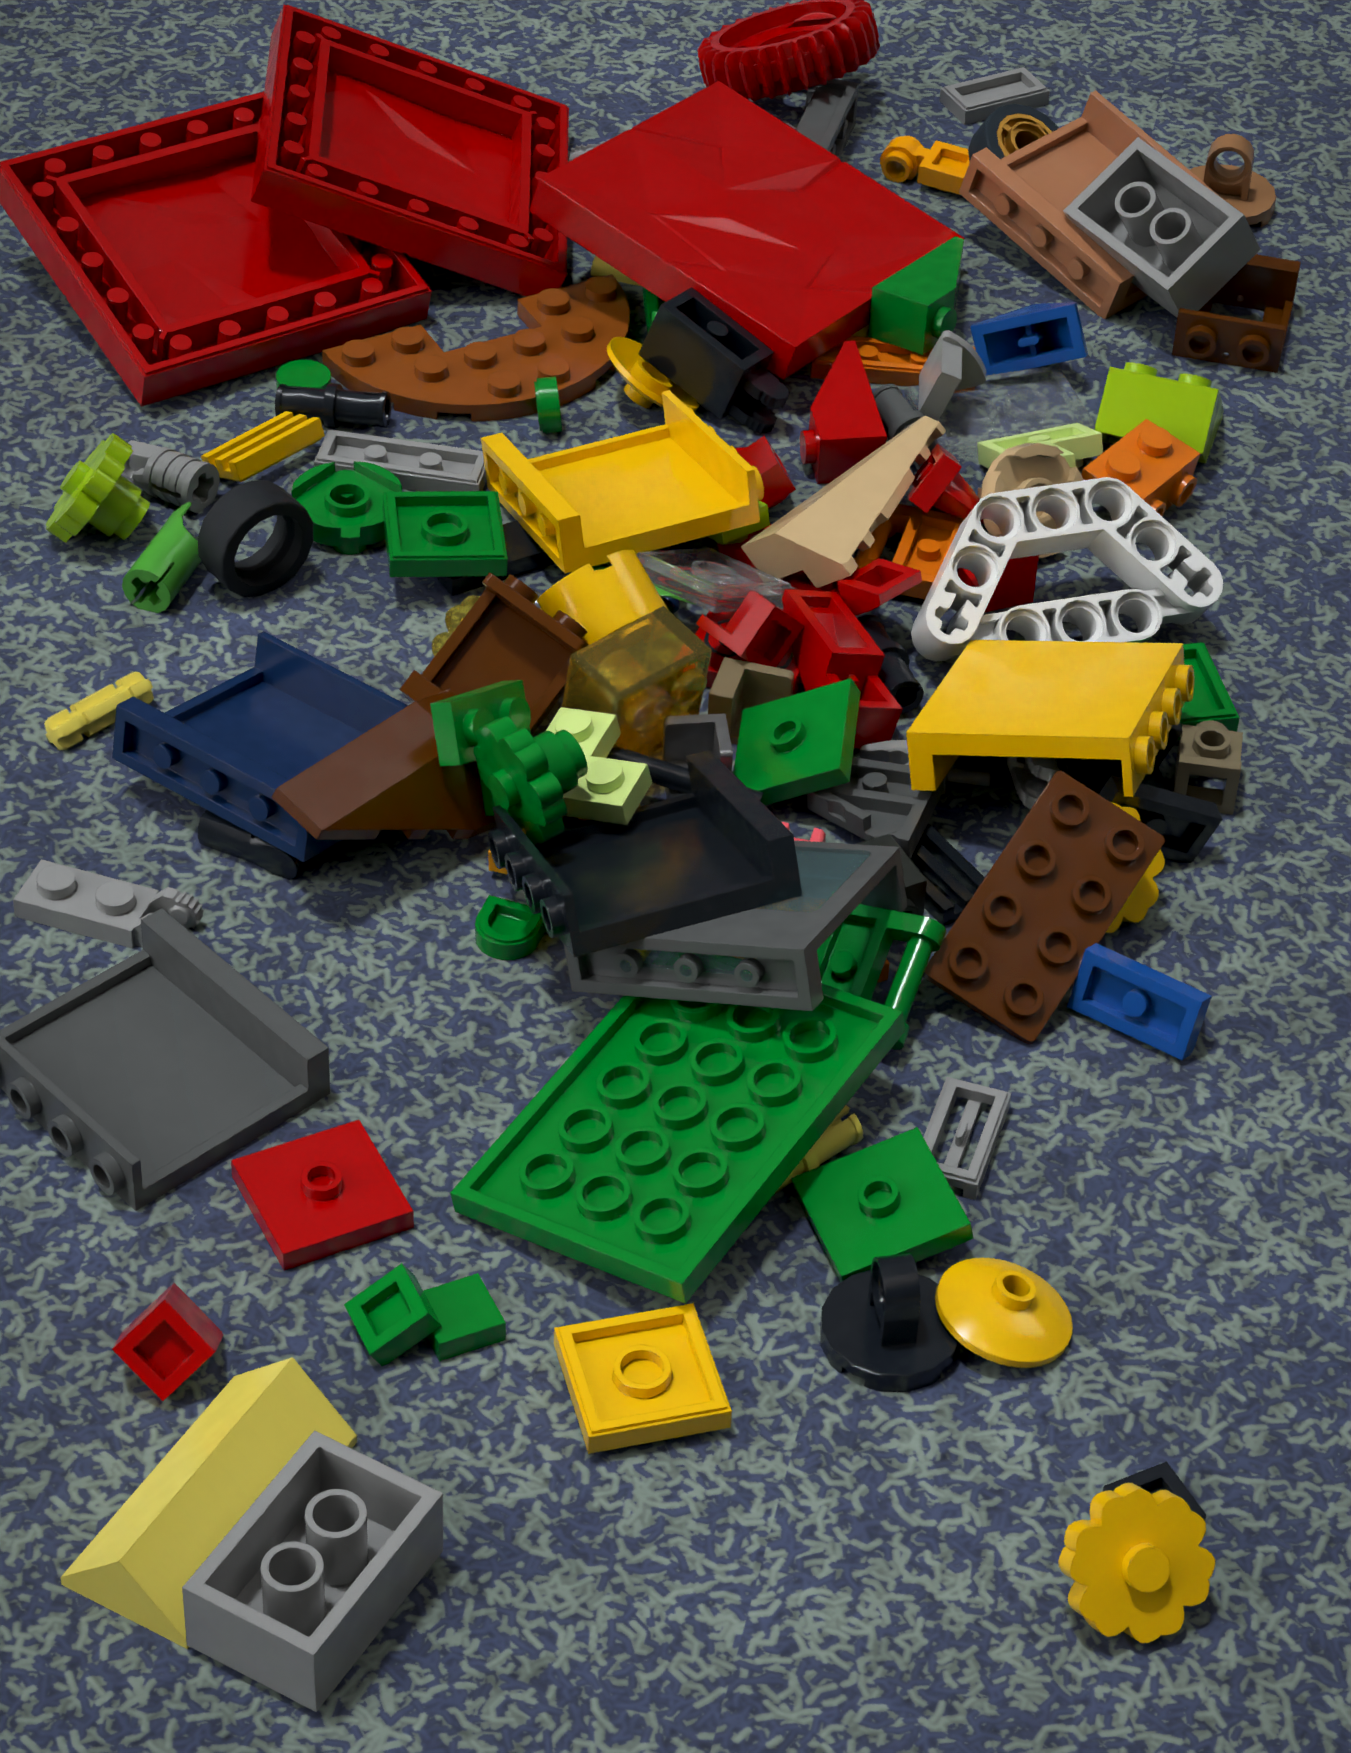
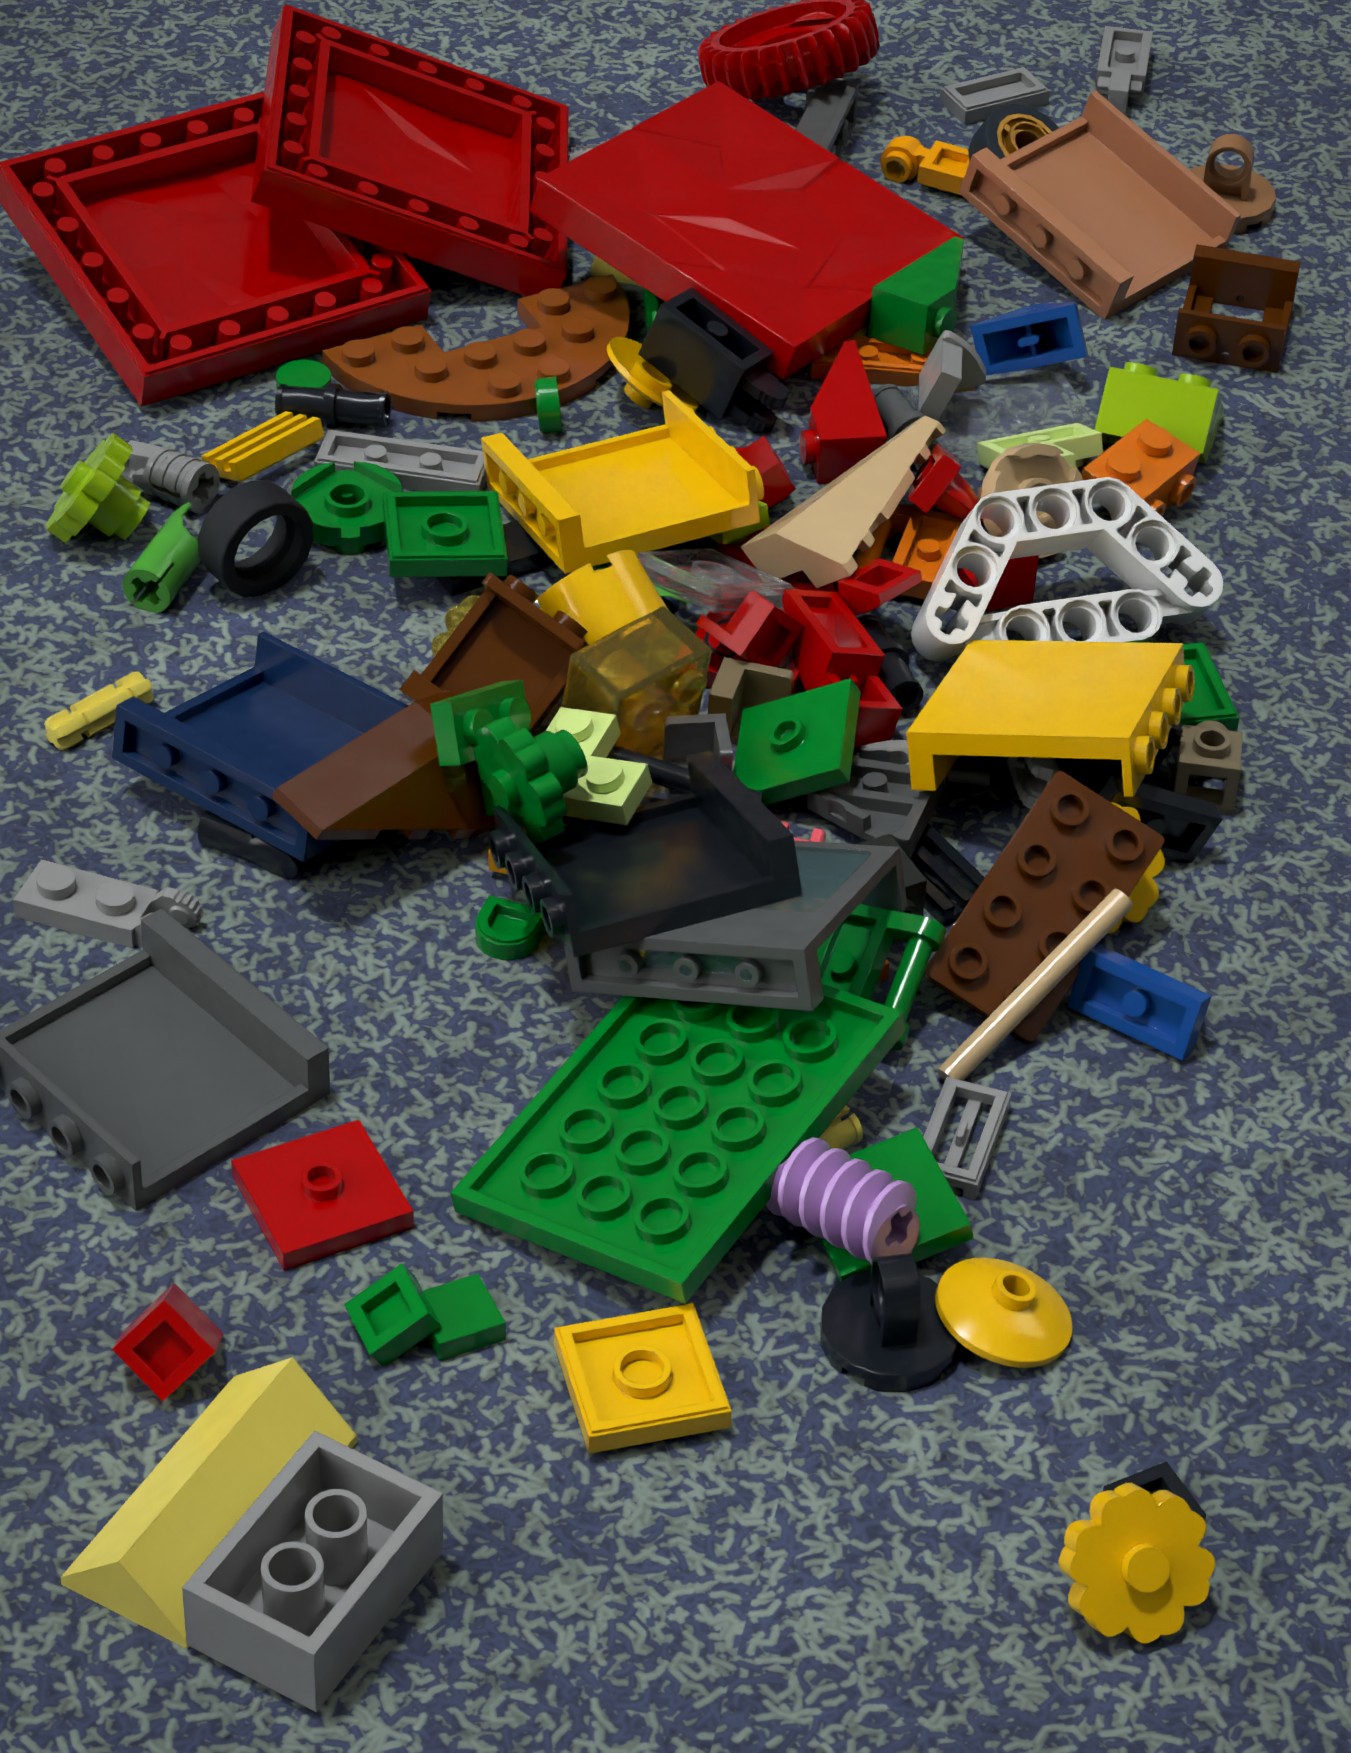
(845, 1201): none -> lavender piece
(1036, 986): none -> tan bar
(1123, 64): none -> light grey hinge
(1164, 228): light grey brick -> none

